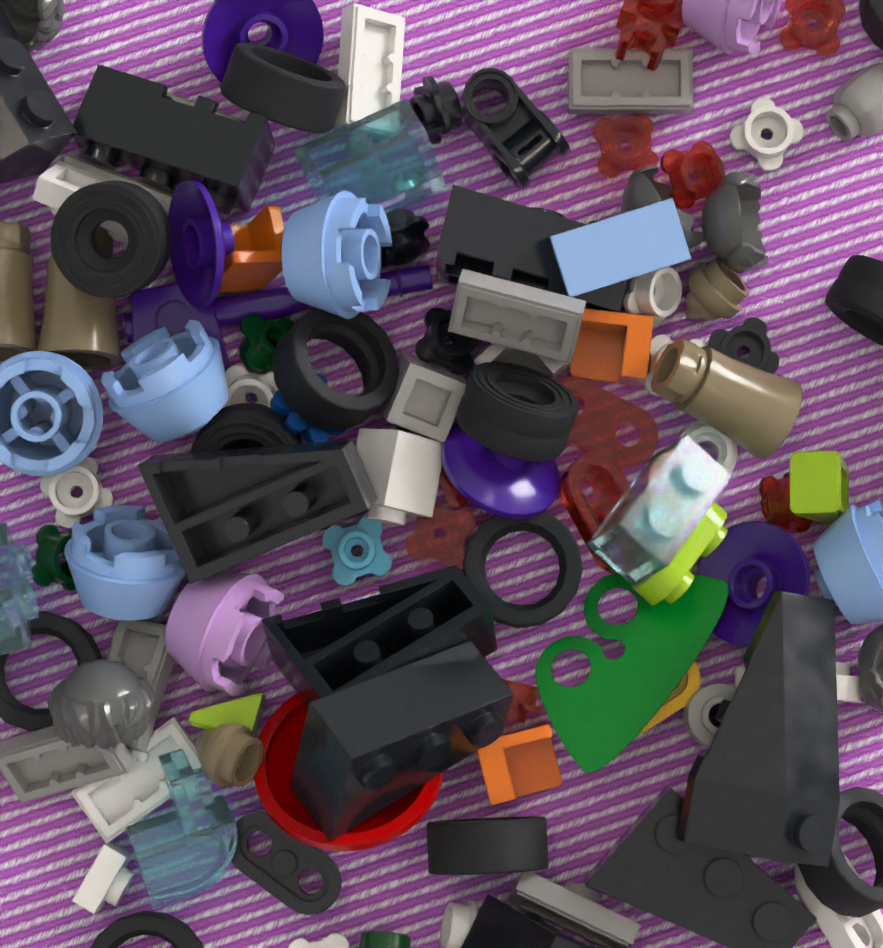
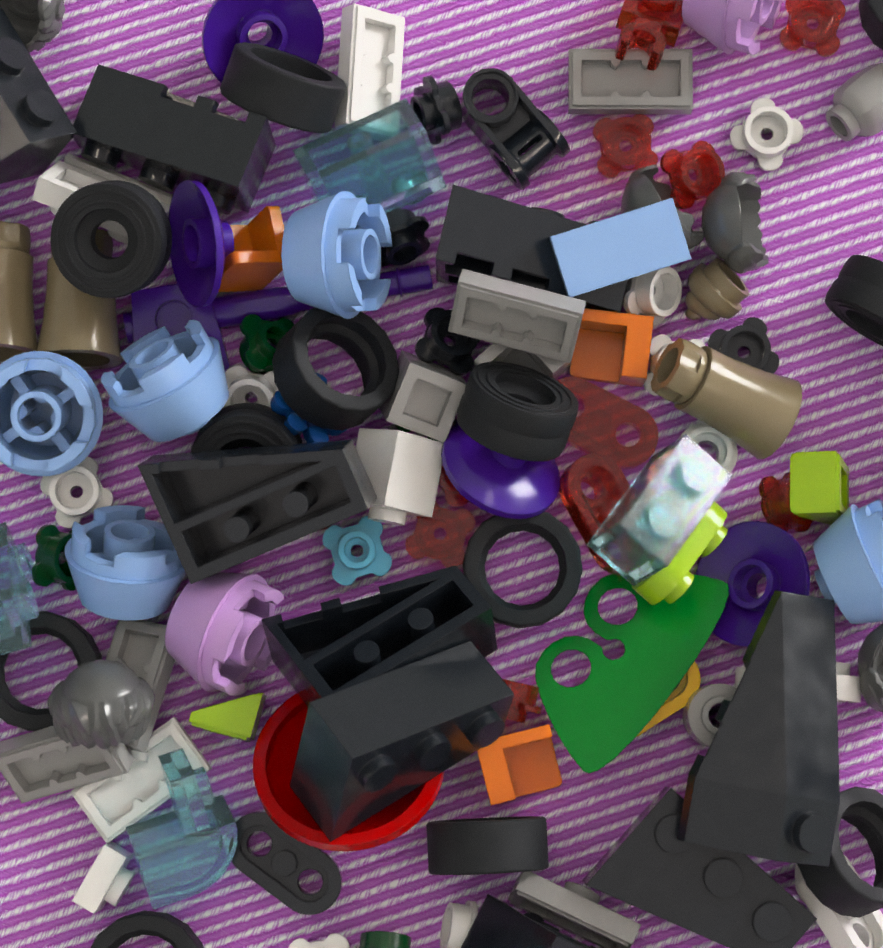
(229, 754): dark tan plate -> none

